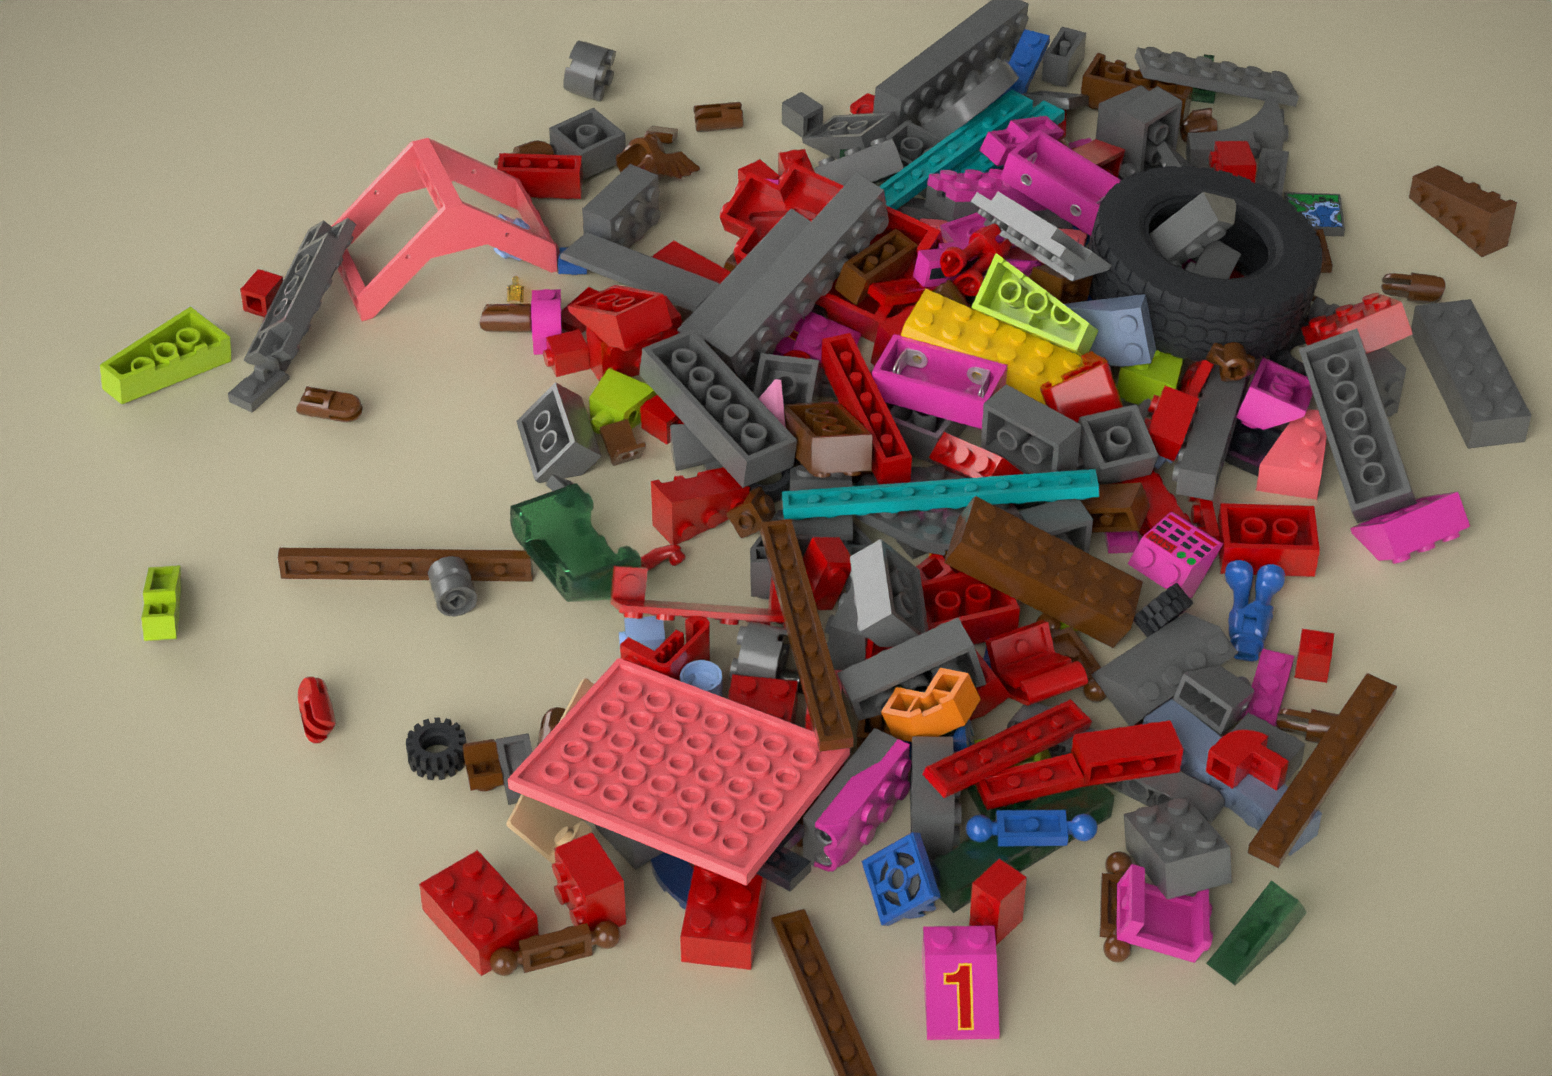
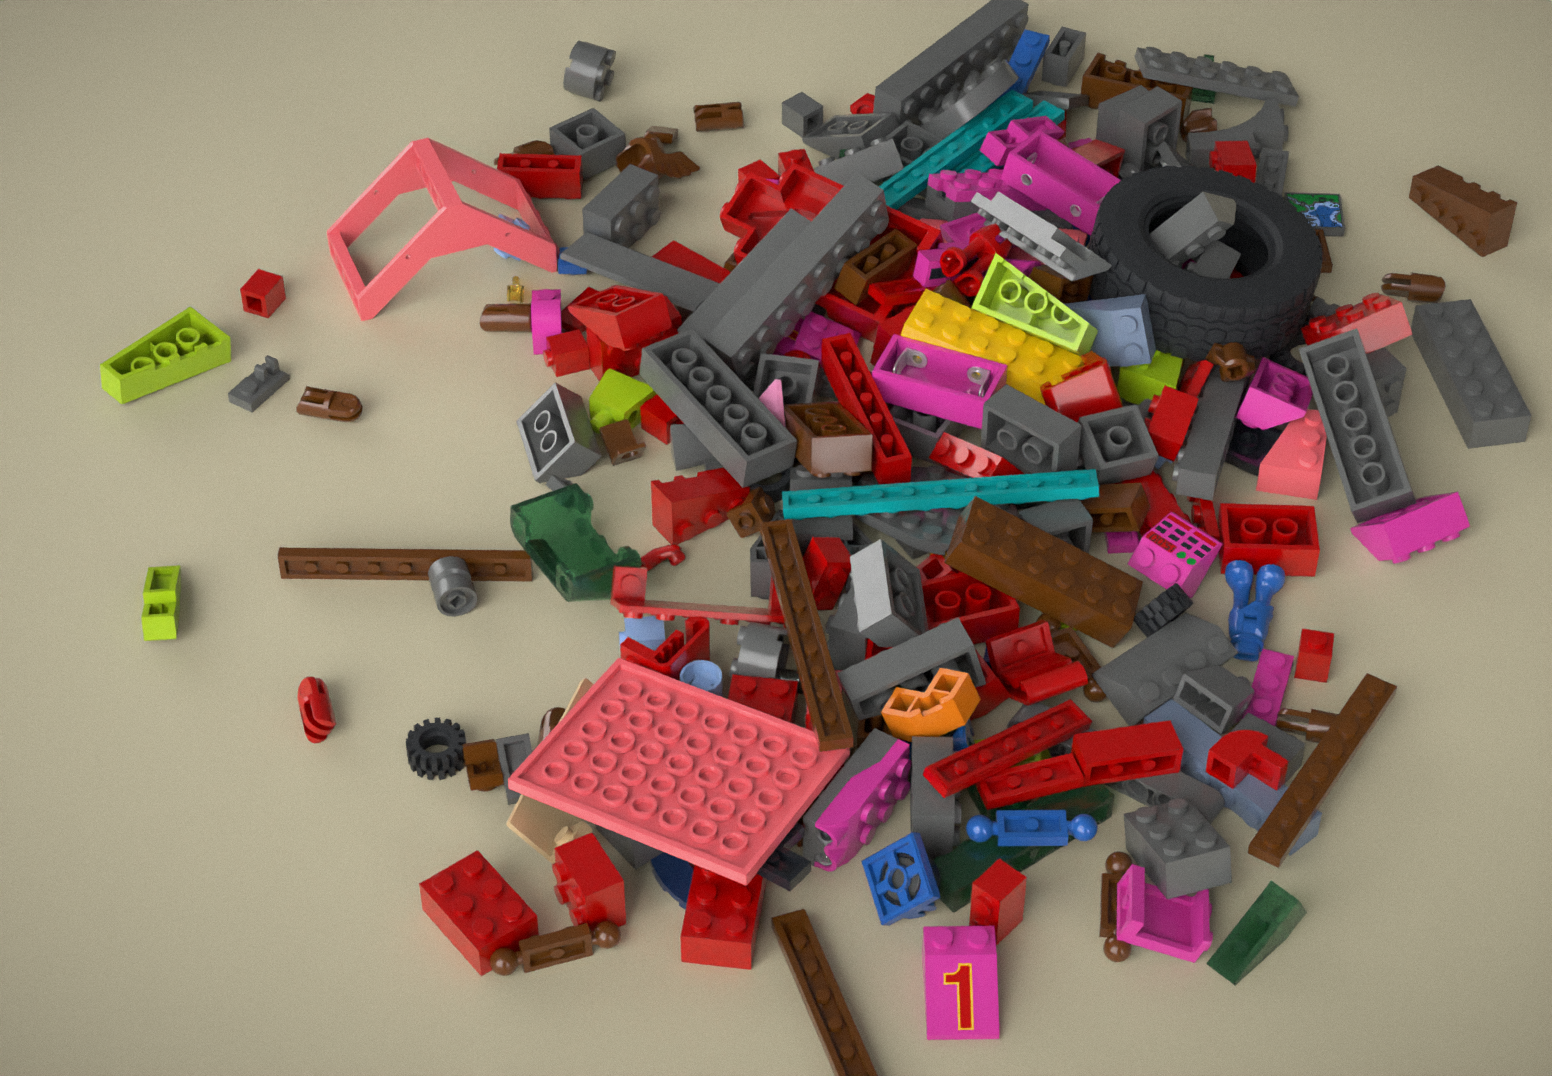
(301, 293): dark grey slope -> none

